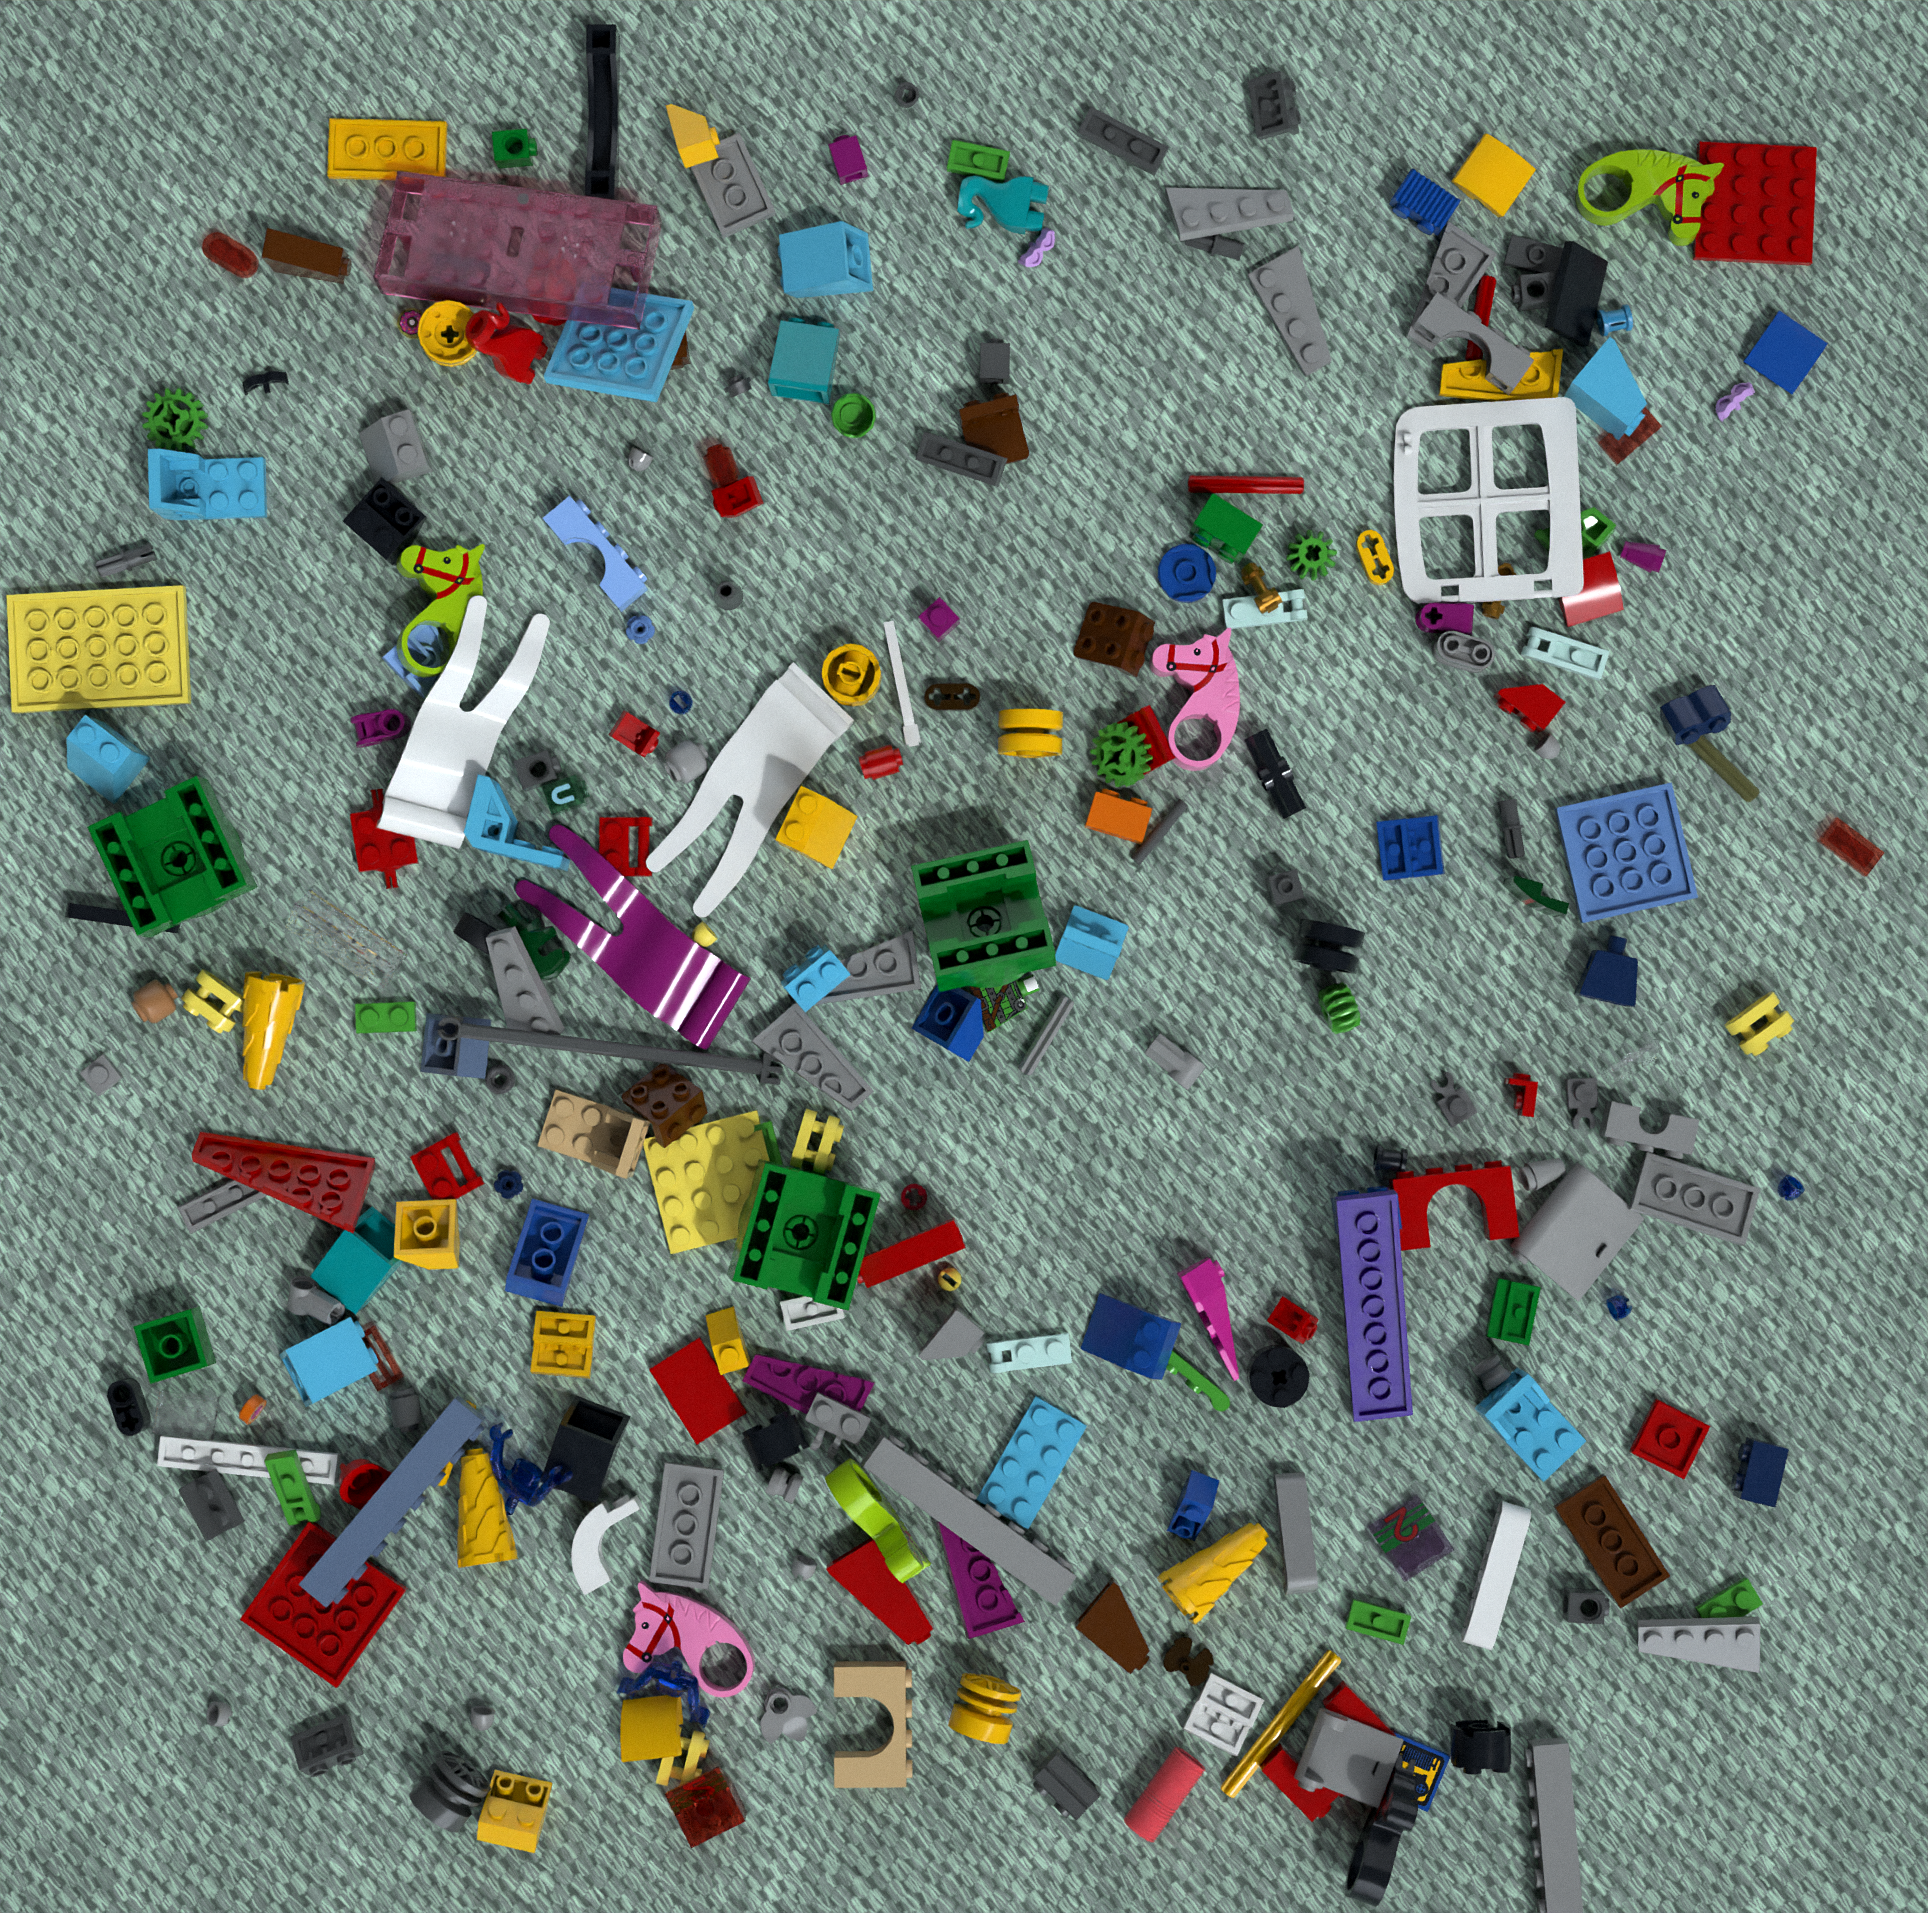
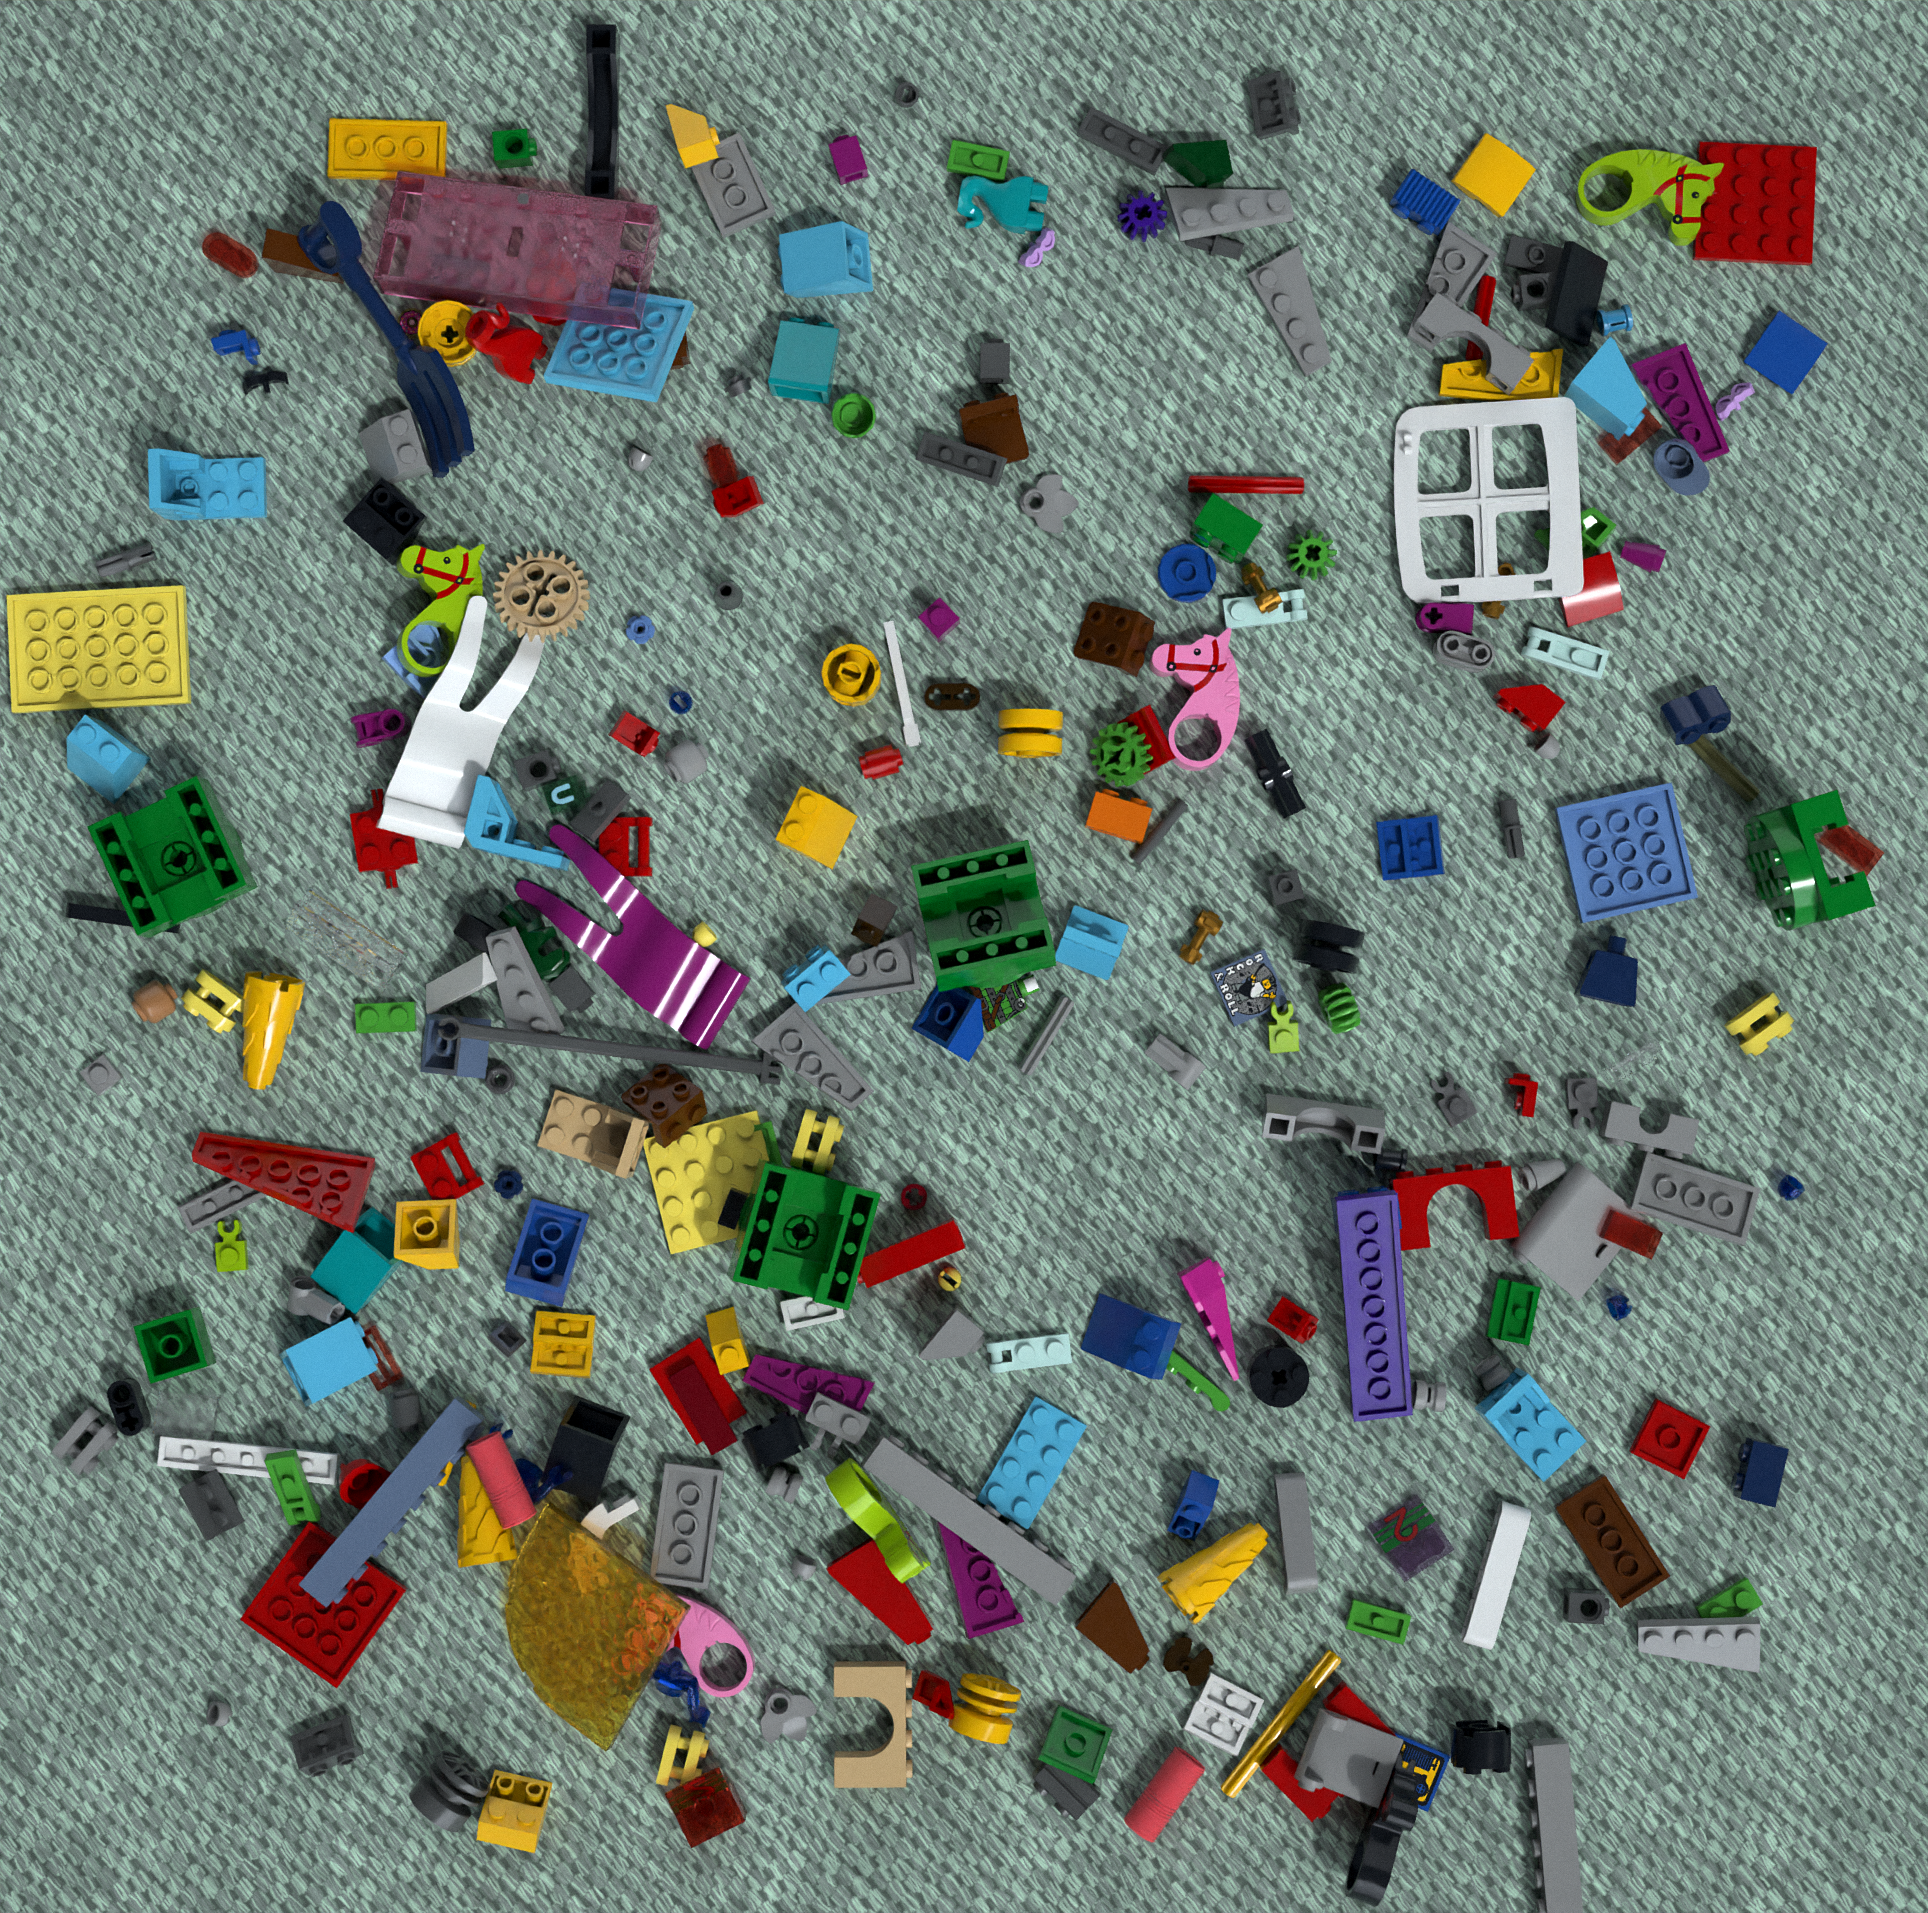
(86, 1459): none -> light grey brick
(161, 422): bright green gear -> none
(231, 1253): none -> lime plate
(232, 341): none -> blue bracket
(252, 1409): orange tile -> none
(420, 368): none -> dark blue piece
(459, 983): none -> white slope
(482, 1717): light grey hinge -> none
(500, 1480): none -> coral piece
(506, 1338): none -> flat silver slope
(565, 606): none -> tan gear
(572, 525): light blue arch -> none
(572, 990): none -> dark grey brick
(586, 1624): none -> clear yellow plate
(600, 811): none -> dark grey plate
(650, 1728): yellow slope -> none
(703, 1408): none -> dark red tile
(732, 1208): none -> black piece
(762, 767): white flag -> none
(874, 920): none -> dark brown brick
(935, 1693): none -> red slope
(1053, 503): none -> light grey plate
(1075, 1744): none -> green tile
(1134, 208): none -> dark purple gear
(1201, 162): none -> dark green slope
(1208, 924): none -> pearl gold bar
(1248, 987): none -> tile
(1283, 1033): none -> lime plate
(1356, 1126): none -> light grey arch
(1381, 555): yellow beam -> none
(1429, 1395): none -> light grey wheel
(1530, 894): dark green slope -> none
(1631, 1234): none -> clear red tile
(1681, 397): none -> magenta wing
(1681, 467): none -> sand blue cap
(1791, 866): none -> green piece

